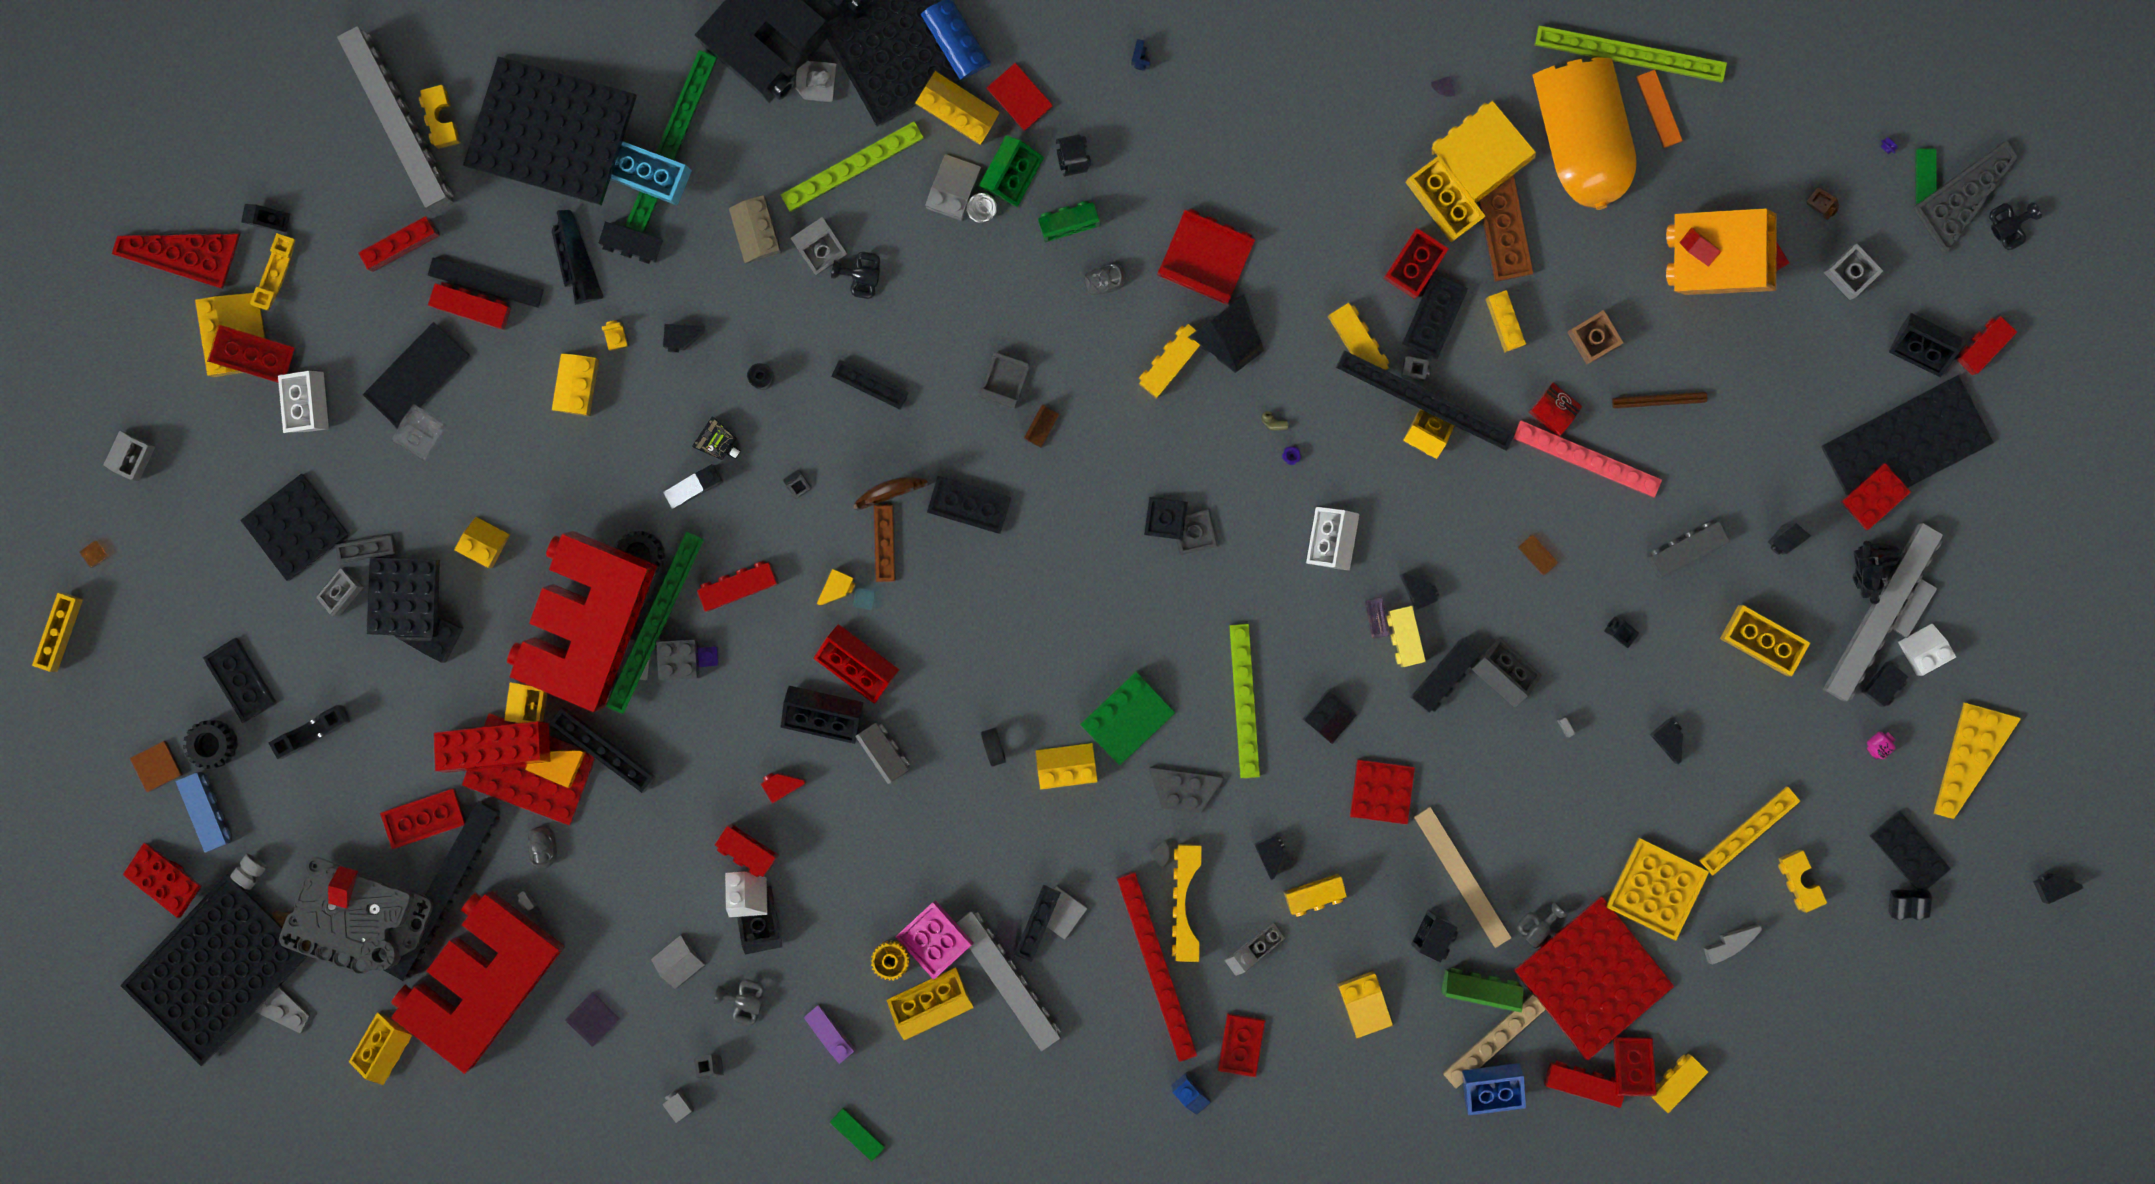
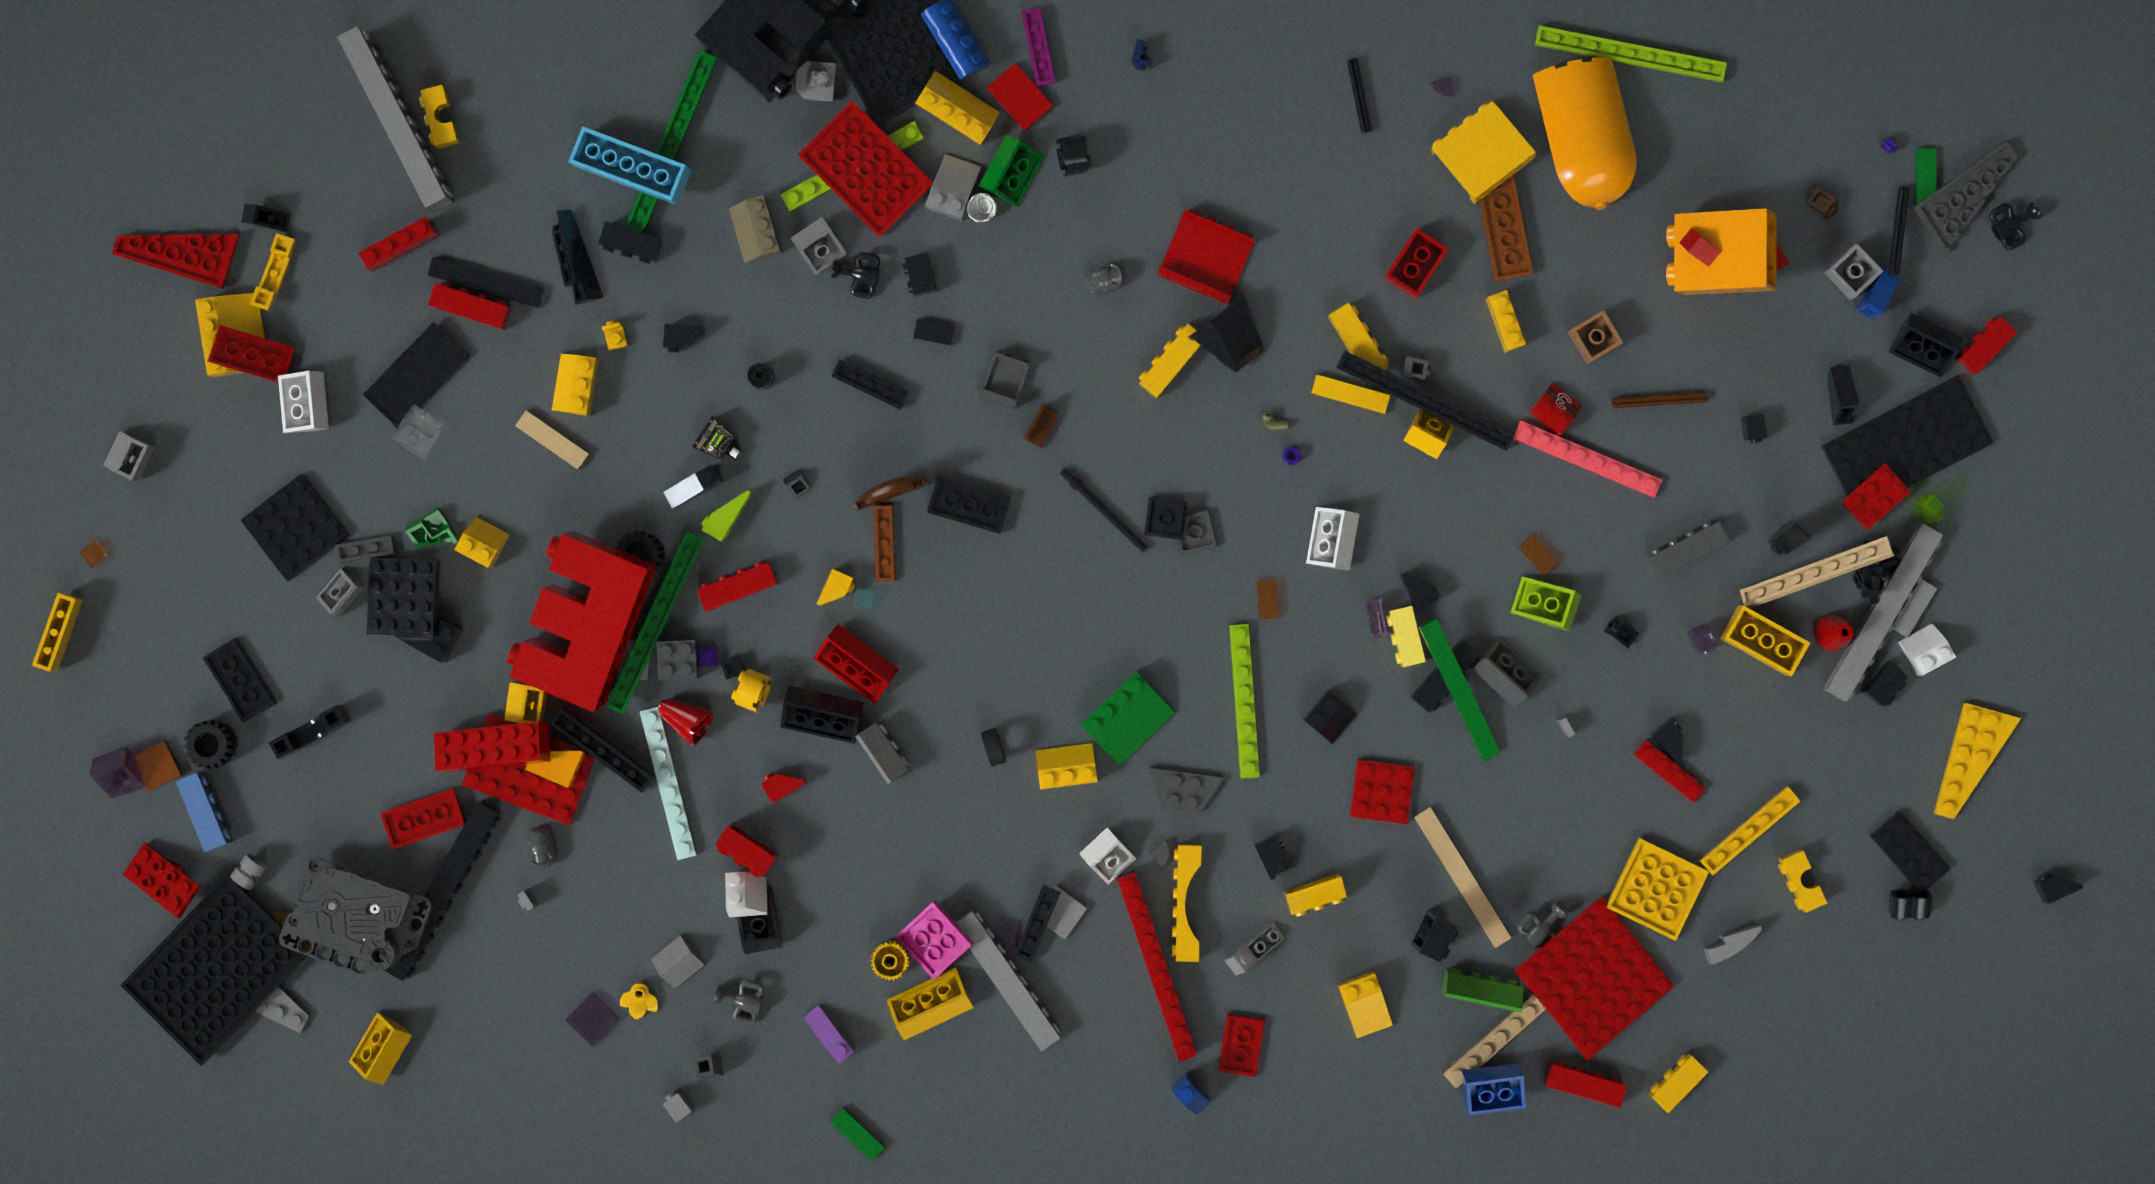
(117, 773): none -> clear purple slope
(342, 886): red slope -> none
(431, 529): none -> green slope
(488, 988): red brick -> none
(550, 130): black plate -> none
(552, 440): none -> tan tile
(639, 1003): none -> yellow plate
(668, 783): none -> light aqua plate
(686, 719): none -> red cone
(724, 518): none -> lime slope
(732, 667): none -> black plate
(751, 690): none -> yellow brick
(865, 168): none -> red plate
(920, 275): none -> black brick
(934, 332): none -> black tile
(1038, 47): none -> magenta plate
(1068, 221): green slope -> none
(1076, 484): none -> black bar
(1107, 856): none -> white slope
(1267, 599): none -> clear orange tile
(1350, 394): none -> yellow tile
(1359, 95): none -> black axle
(1435, 316): black plate -> none
(1445, 198): yellow slope -> none
(1459, 689): none -> green tile
(1546, 603): none -> lime slope
(1634, 1066): red tile -> none
(1659, 109): orange tile -> none
(1669, 771): none -> red plate
(1702, 639): none -> clear purple brick
(1754, 428): none -> black brick
(1817, 572): none -> tan plate
(1833, 632): none -> red cone
(1842, 395): none -> black slope
(1877, 295): none -> blue slope
(1881, 745): dark pink head -> none
(1898, 231): none -> black axle
(1928, 508): none -> clear neon green slope

